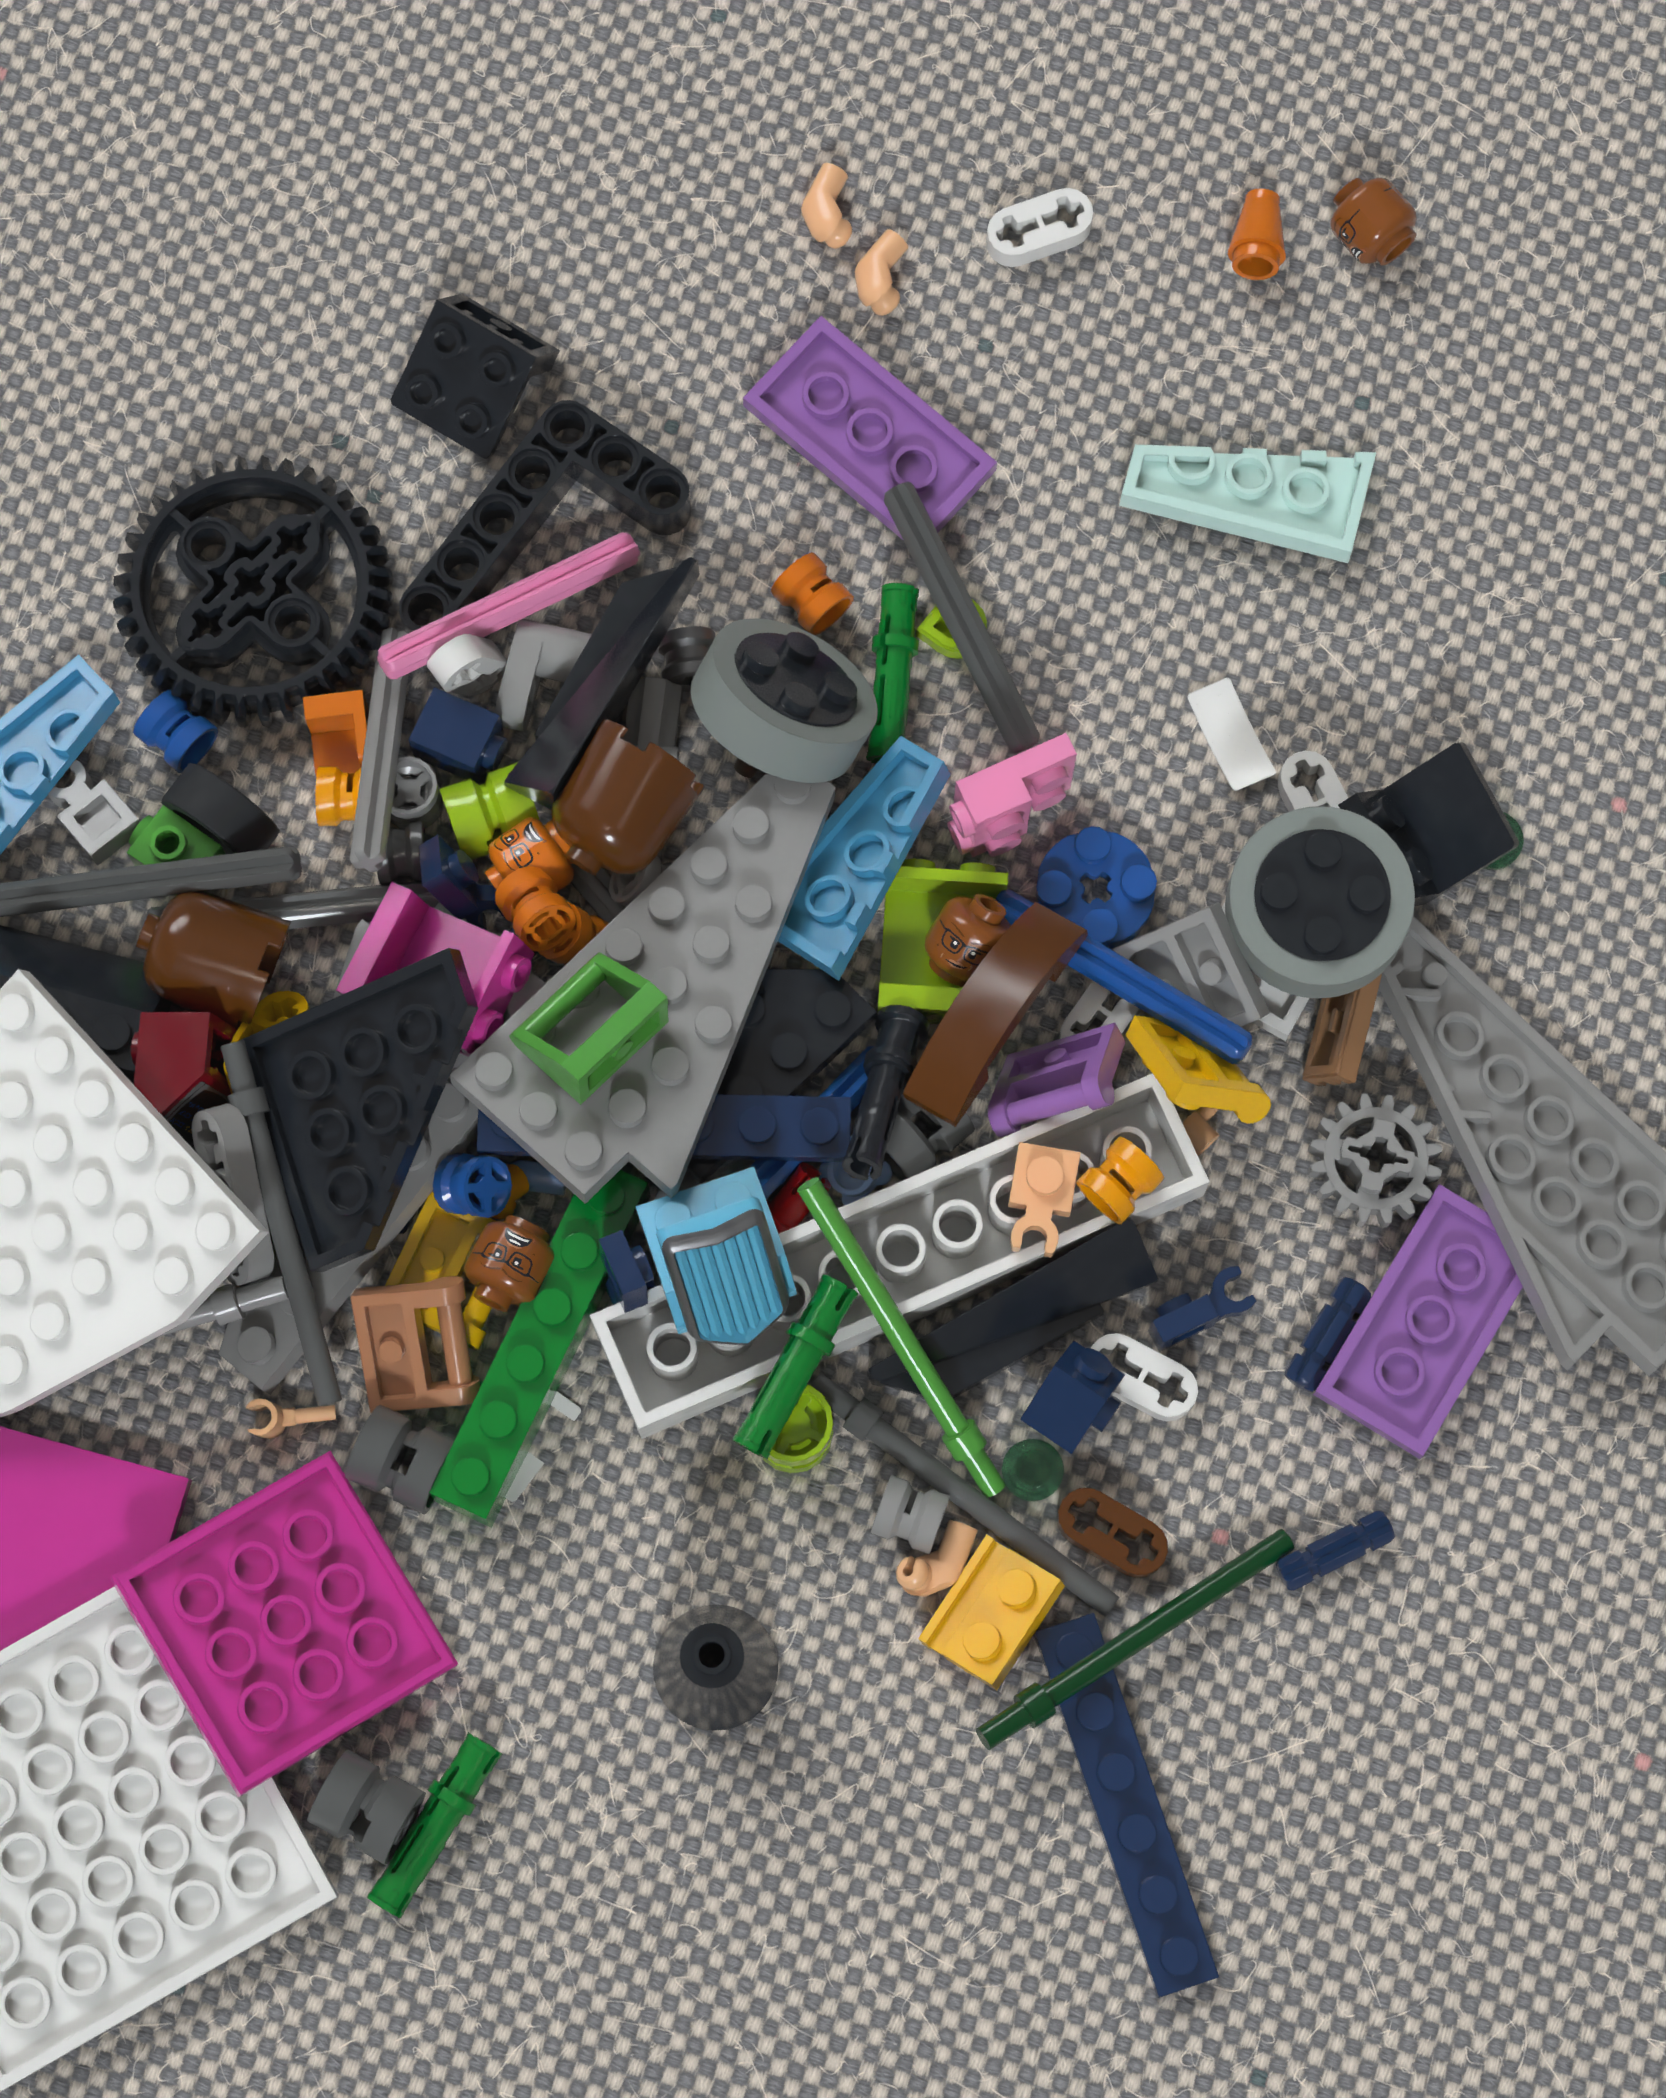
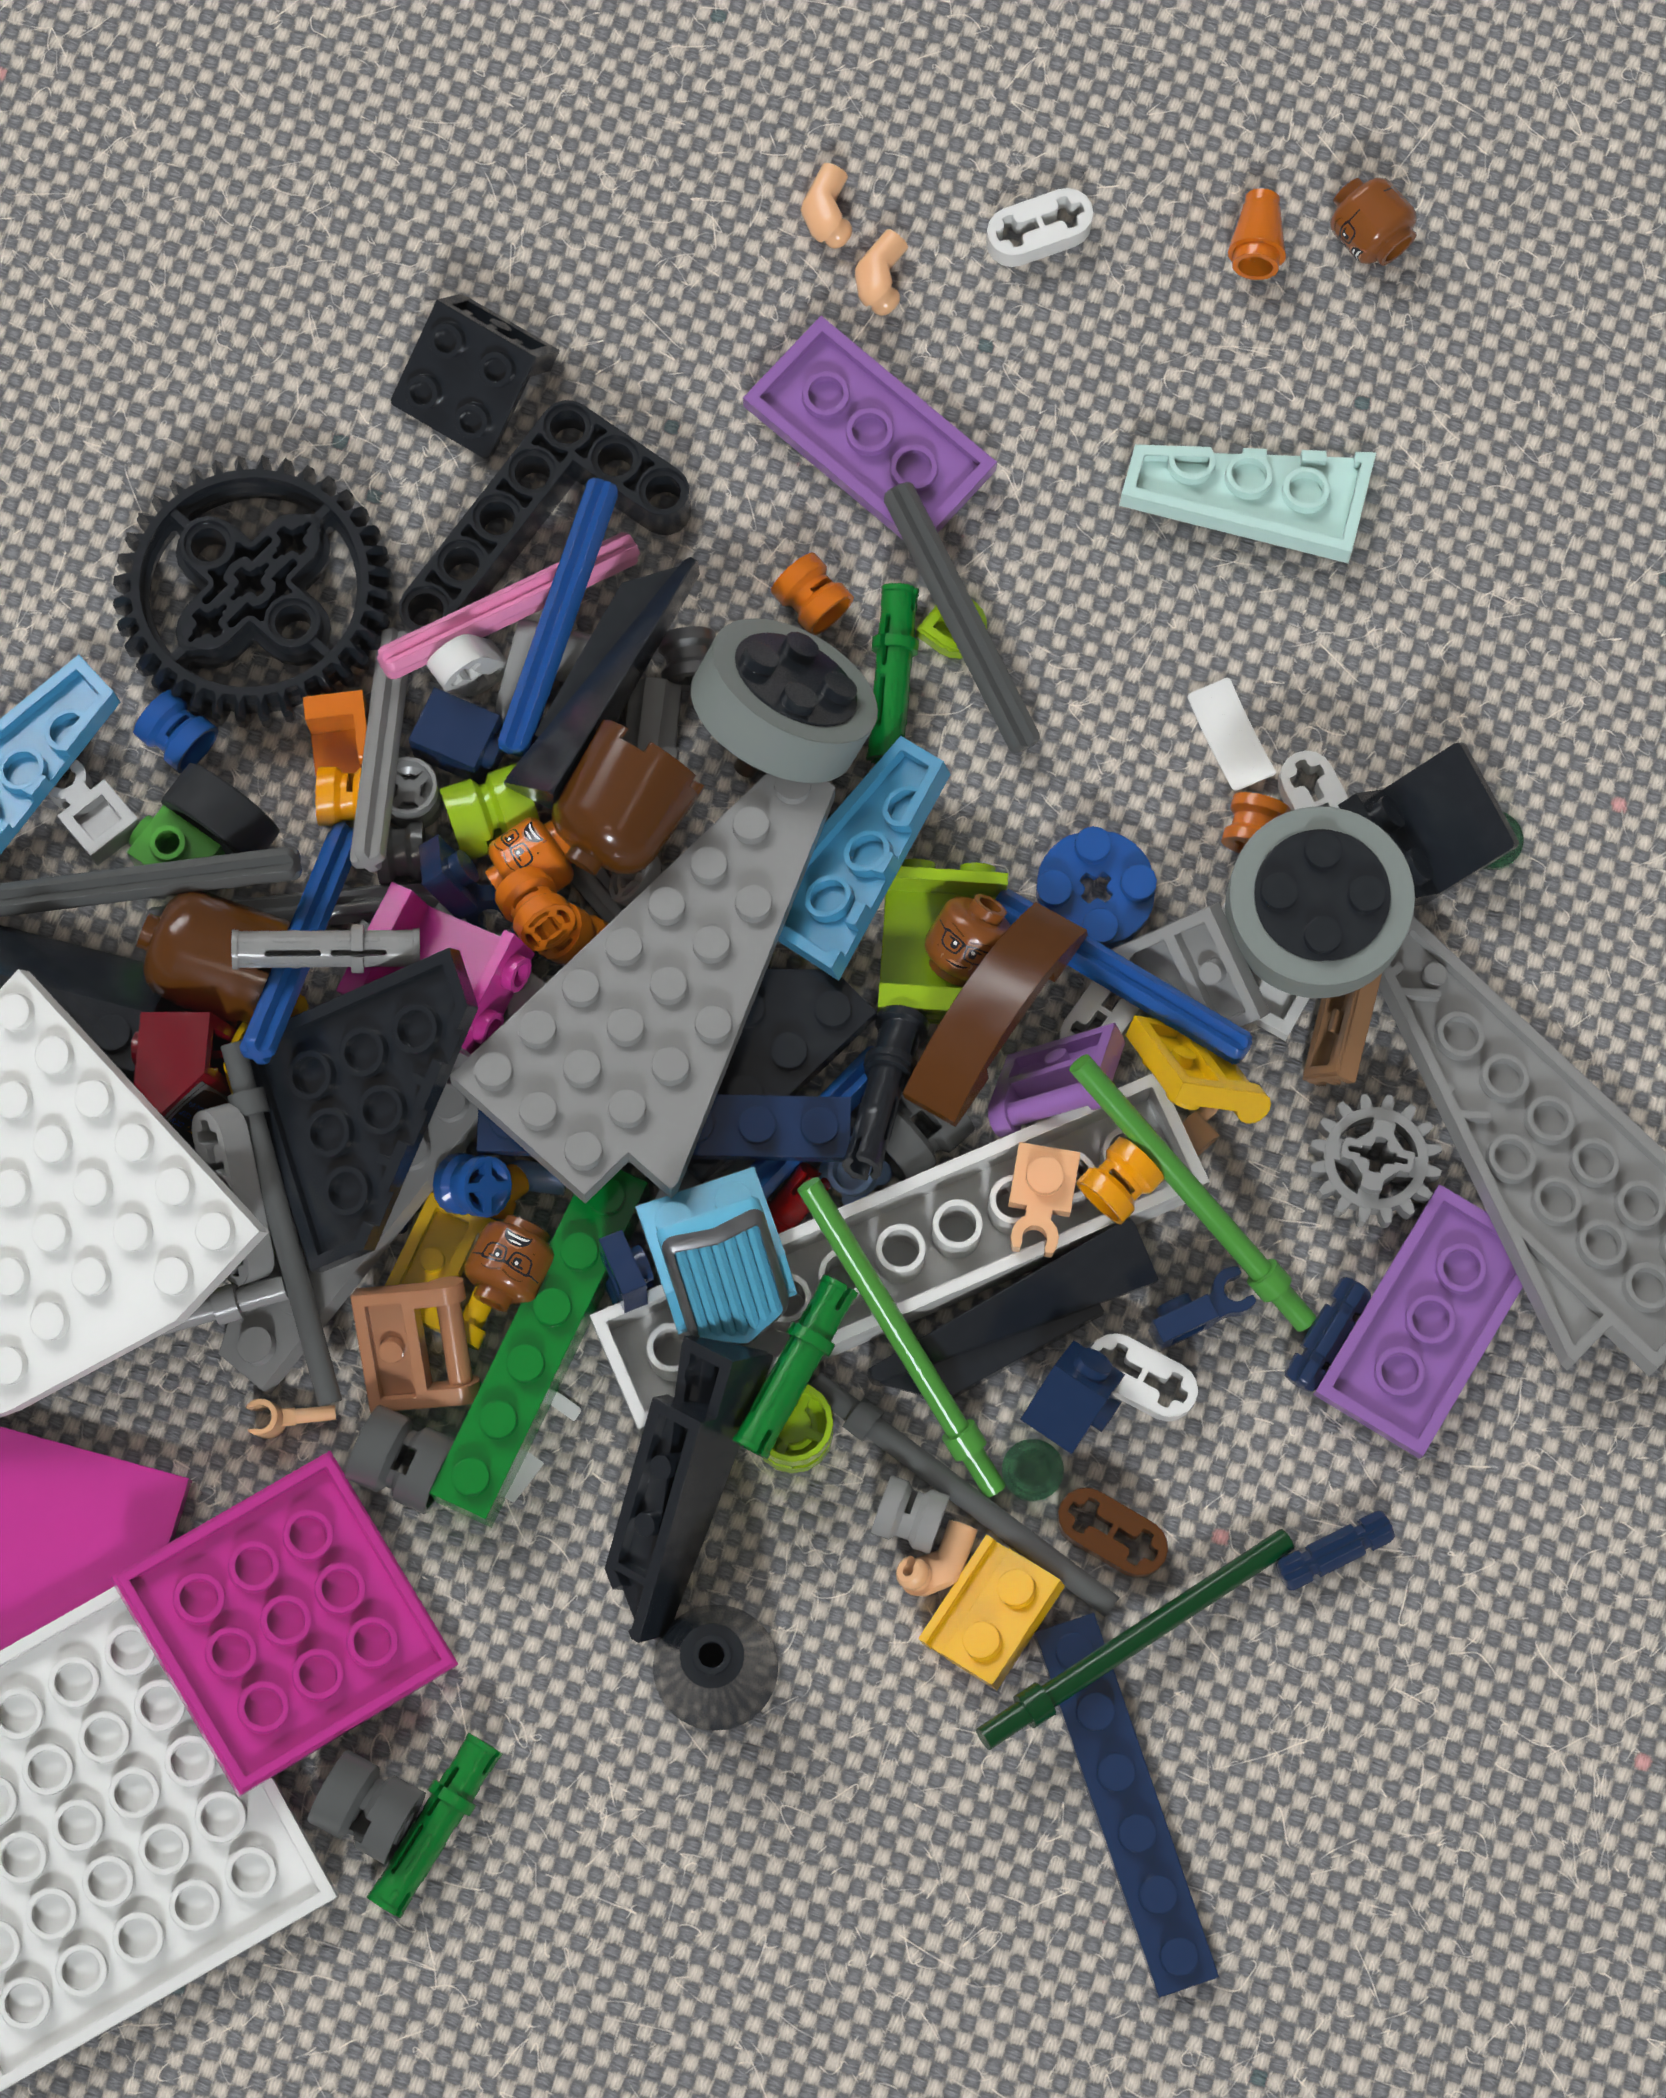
(311, 915): none -> blue axle
(331, 948): none -> light grey pin
(558, 617): none -> blue axle
(608, 1046): bright green tile -> none
(681, 1478): none -> black wedge
(996, 803): bright pink plate -> none
(1250, 814): none -> orange wheel
(1264, 1276): none -> bright green bar

